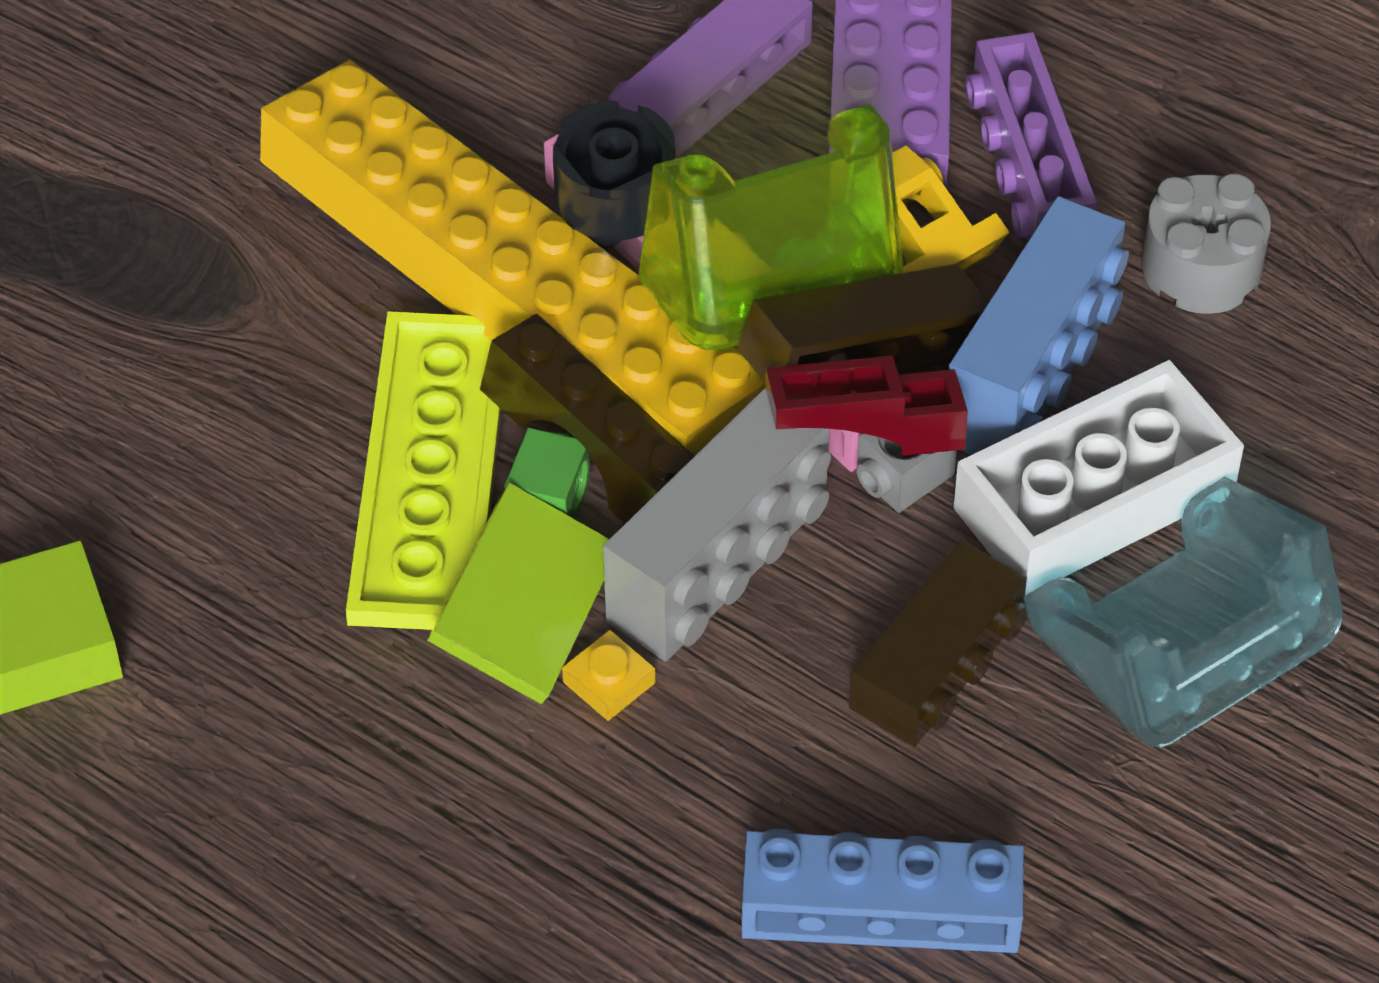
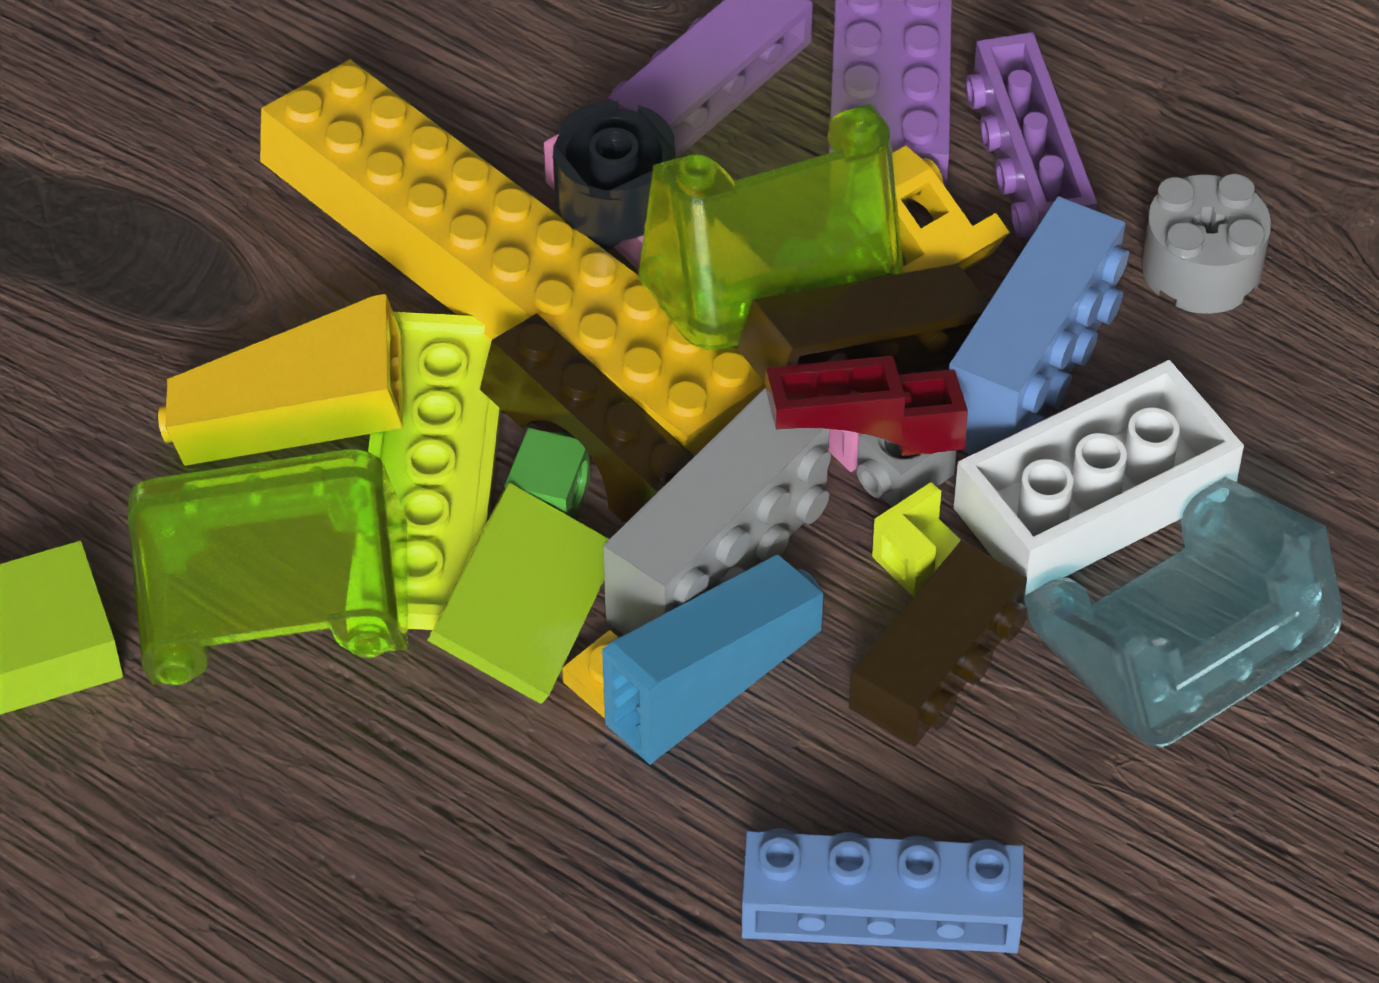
(268, 557): none -> clear neon green windscreen
(292, 389): none -> yellow slope
(705, 654): none -> dark azure slope
(912, 539): none -> neon yellow panel

